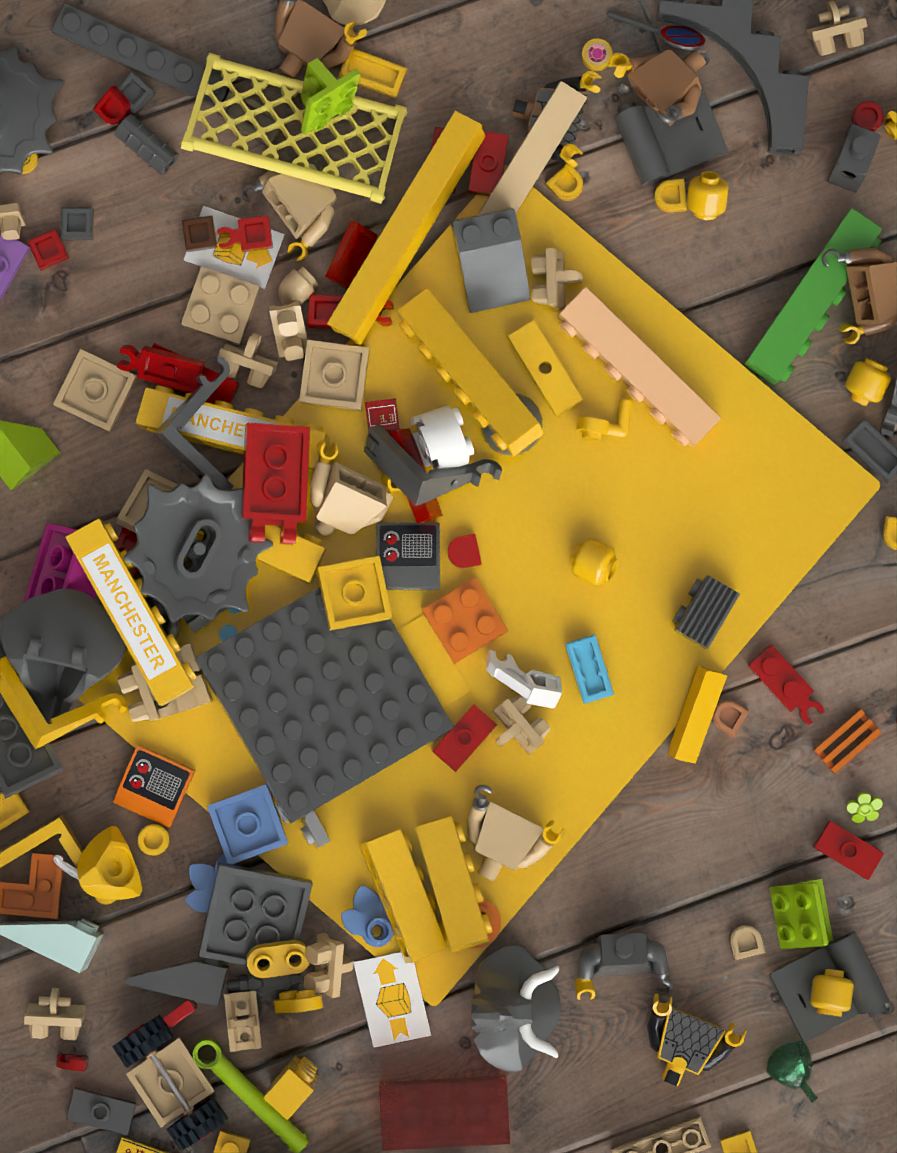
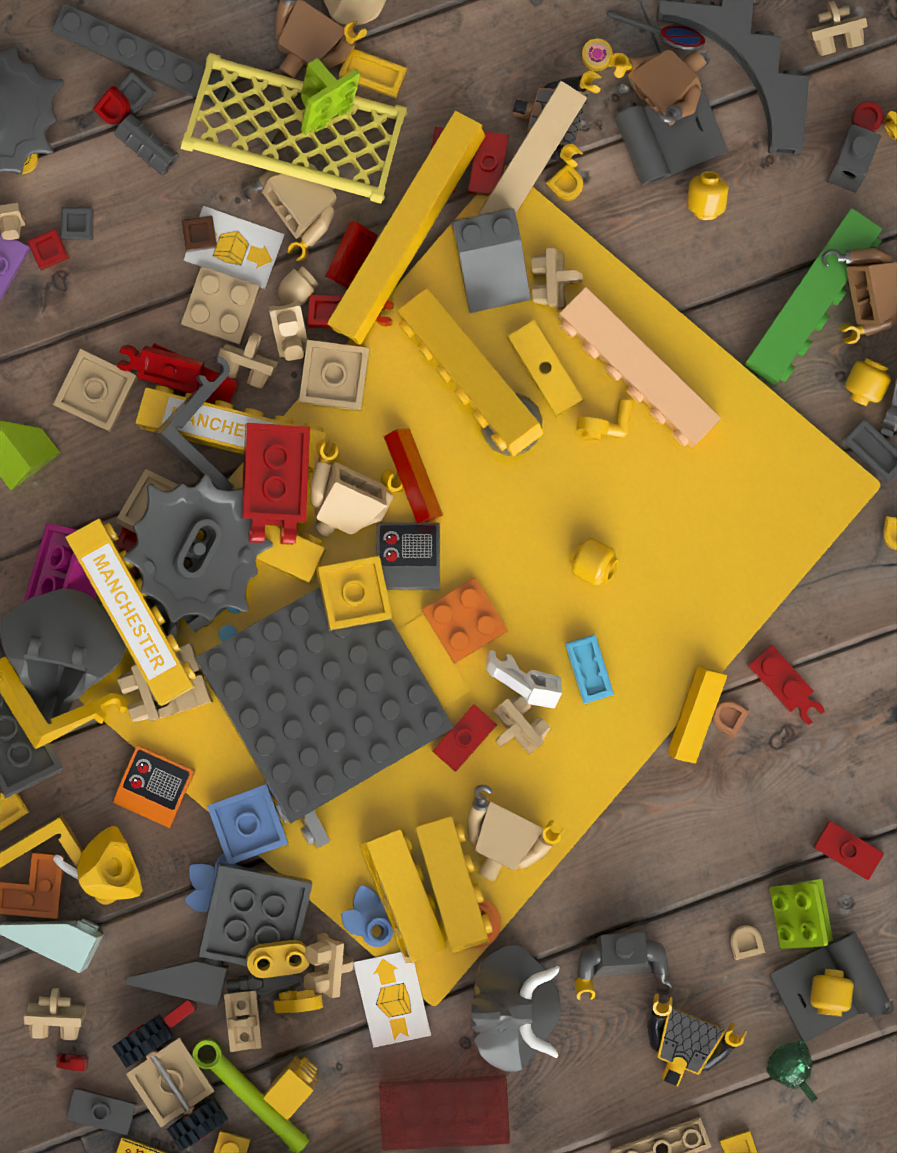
(153, 839): yellow tile -> none
(252, 234): red plate -> none
(383, 413): red tile -> none
(412, 479): dark grey hinge -> none
(441, 438): white brick -> none
(464, 552): red tile -> none
(671, 196): yellow tile -> none
(705, 611): dark grey brick -> none
(864, 807): lime plant -> none
(867, 724): orange tile -> none

